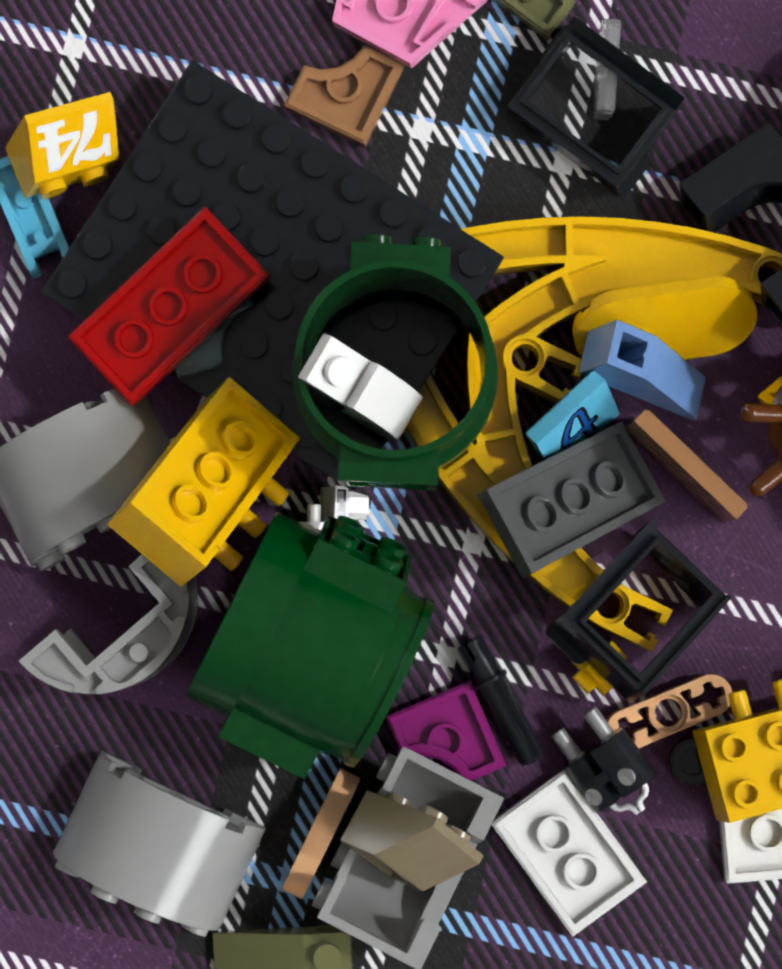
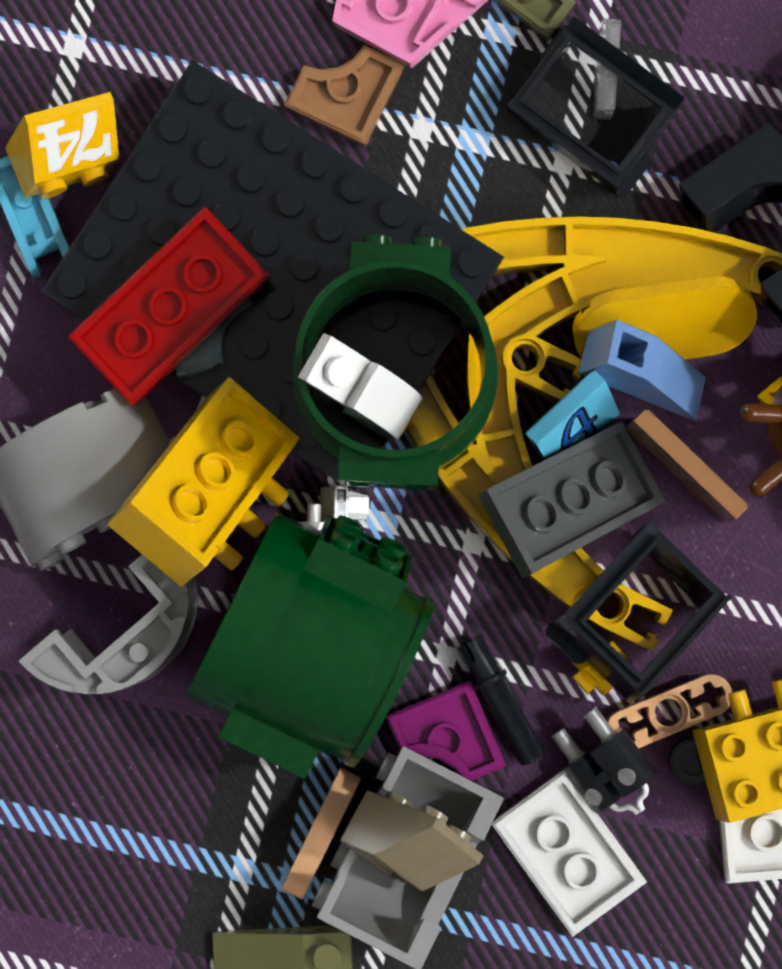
(156, 847): light grey cylinder -> none

